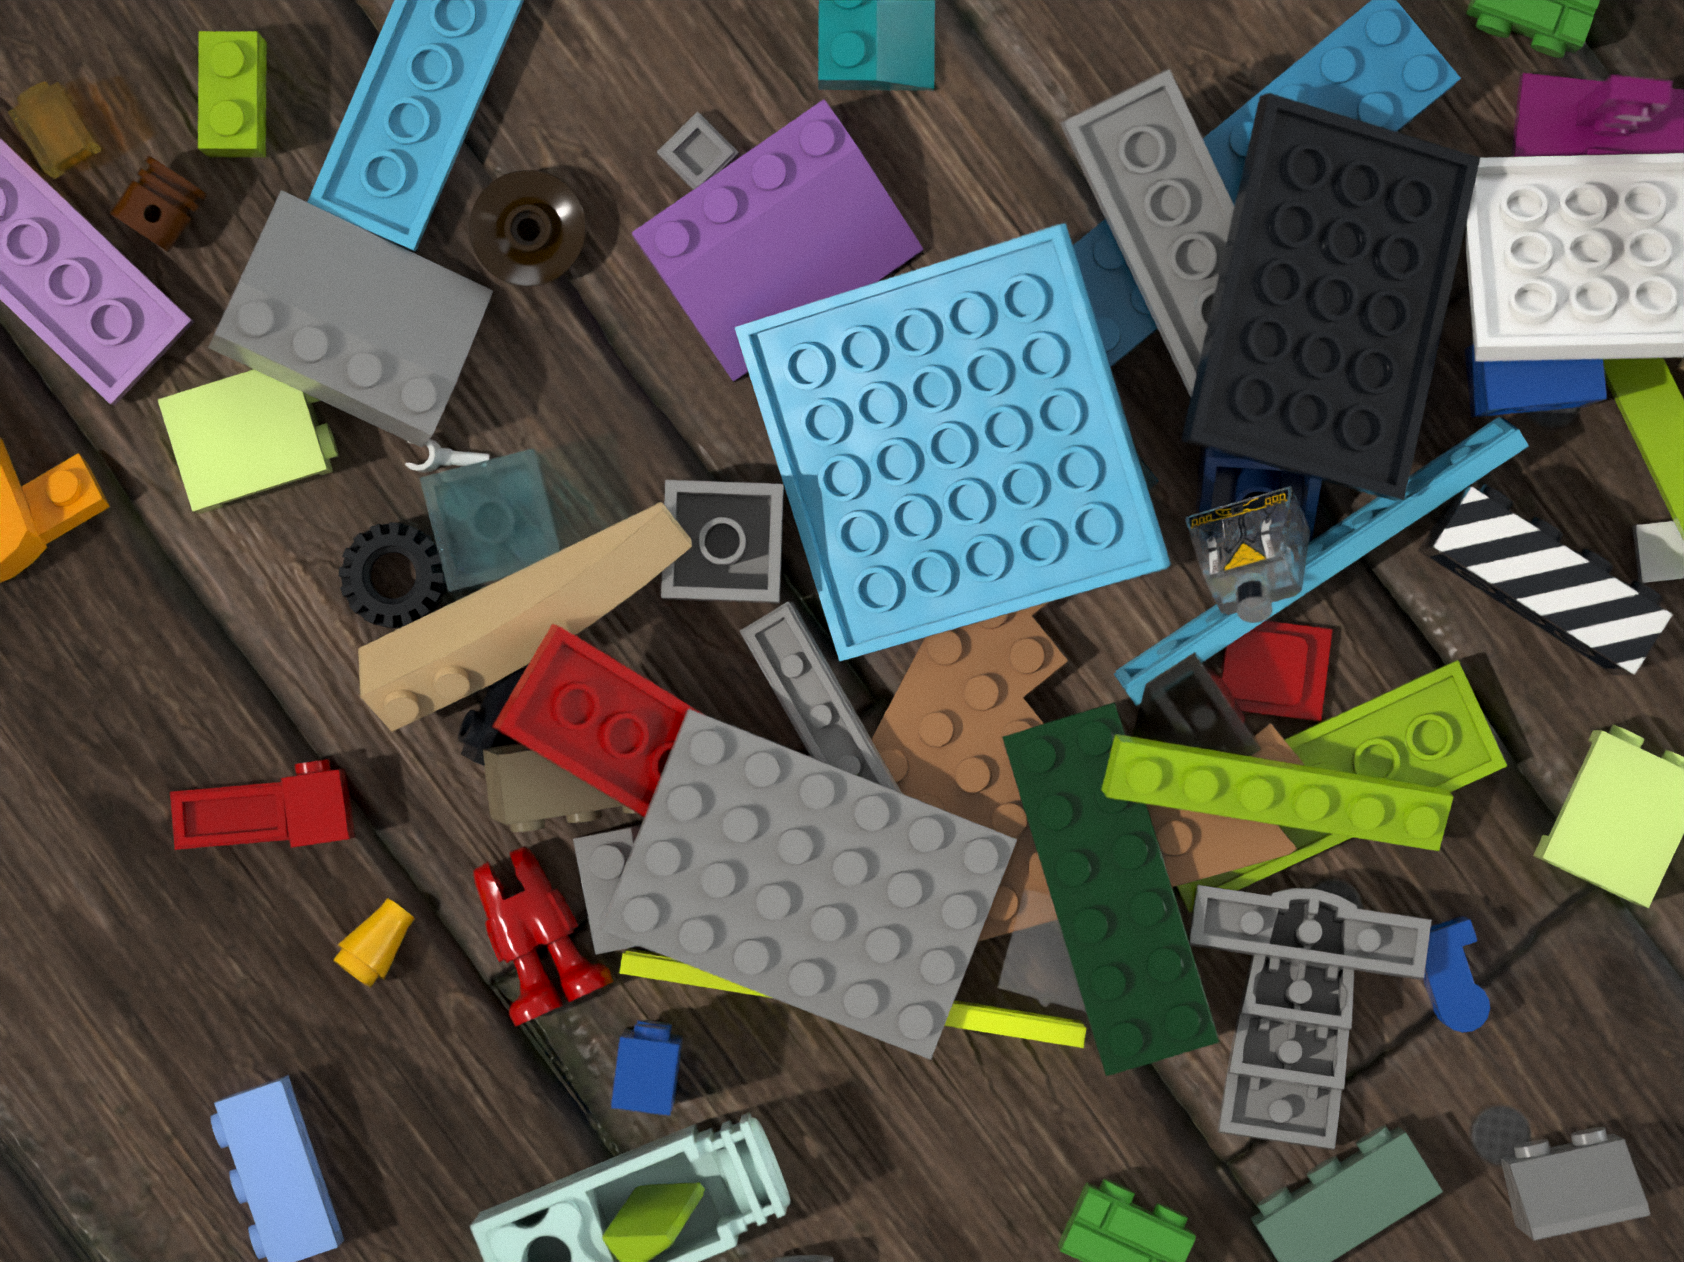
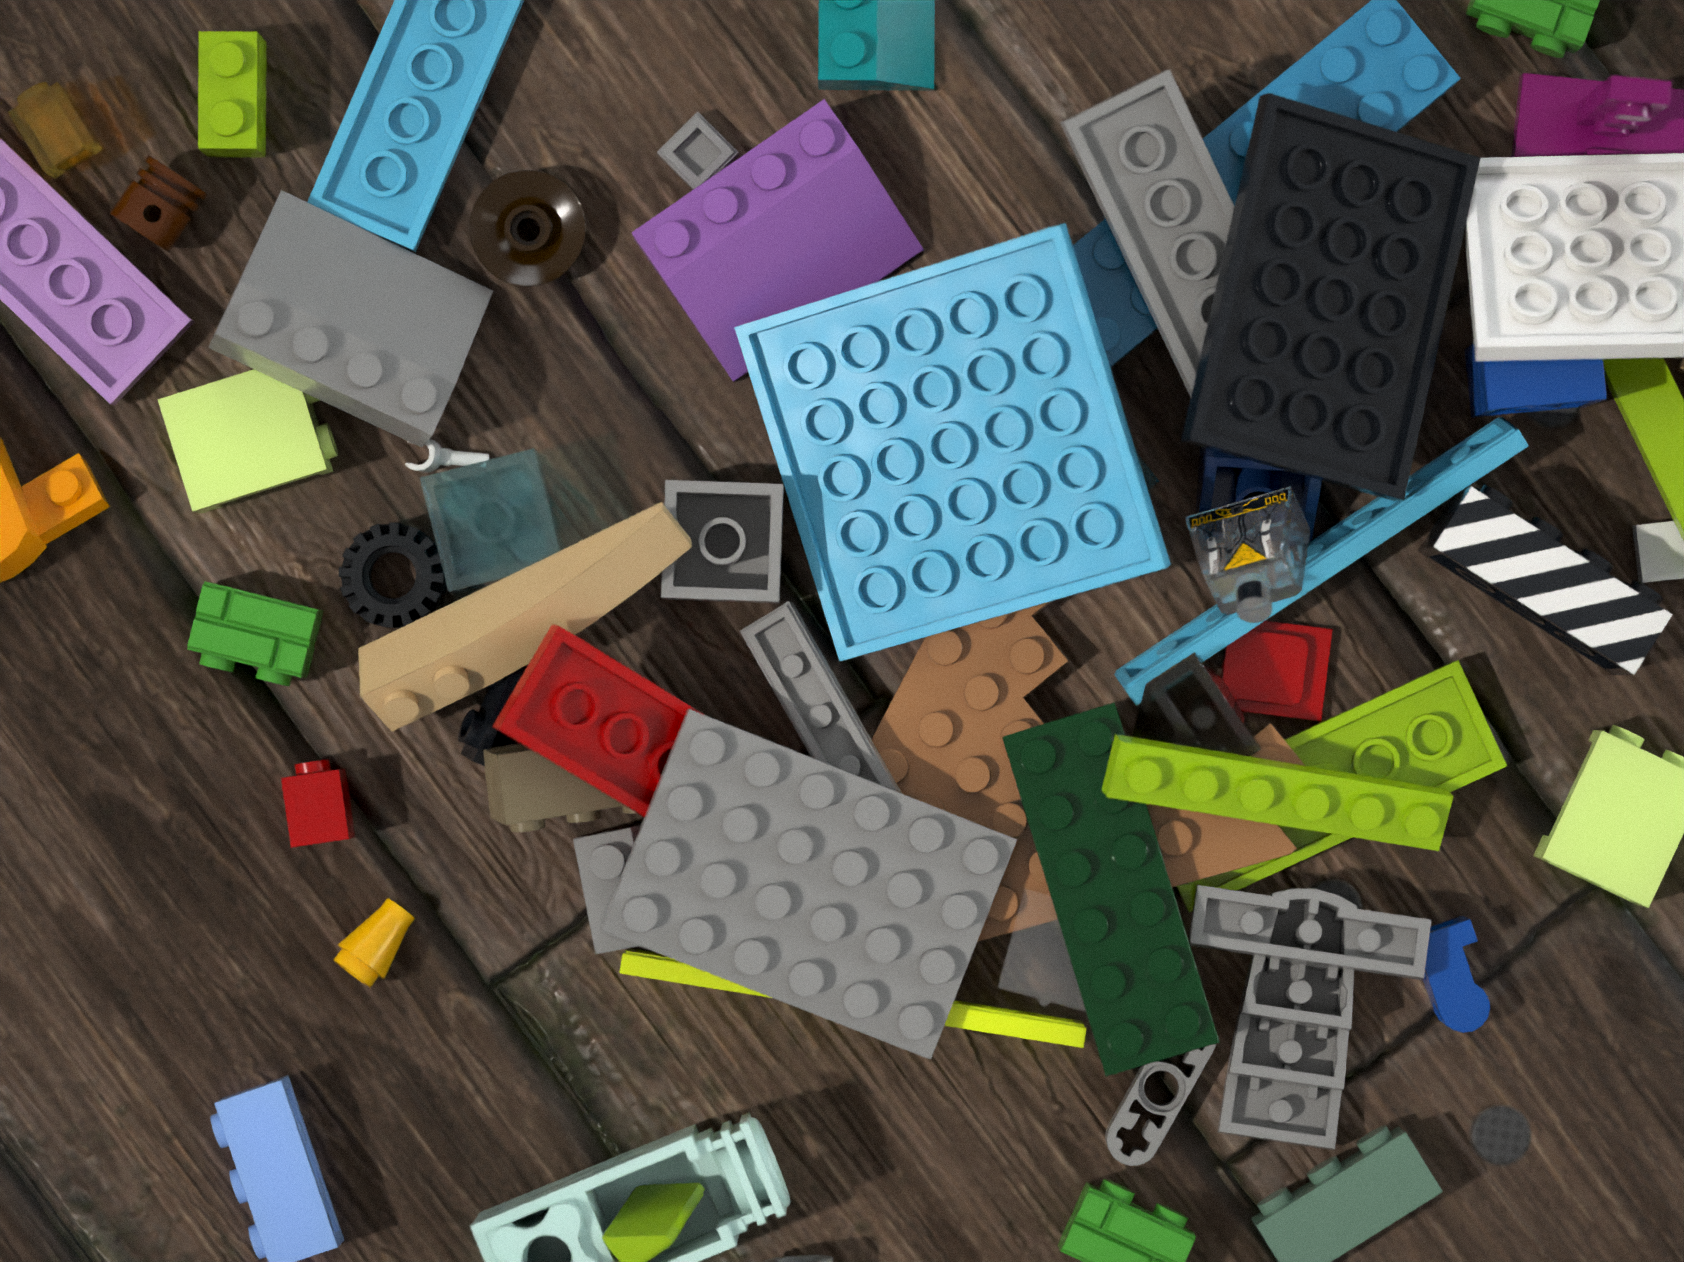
(228, 815): red tile -> none
(255, 632): none -> bright green brick
(530, 920): red piece -> none
(647, 1068): blue brick -> none
(1153, 1134): none -> light grey beam
(1573, 1184): light grey slope -> none

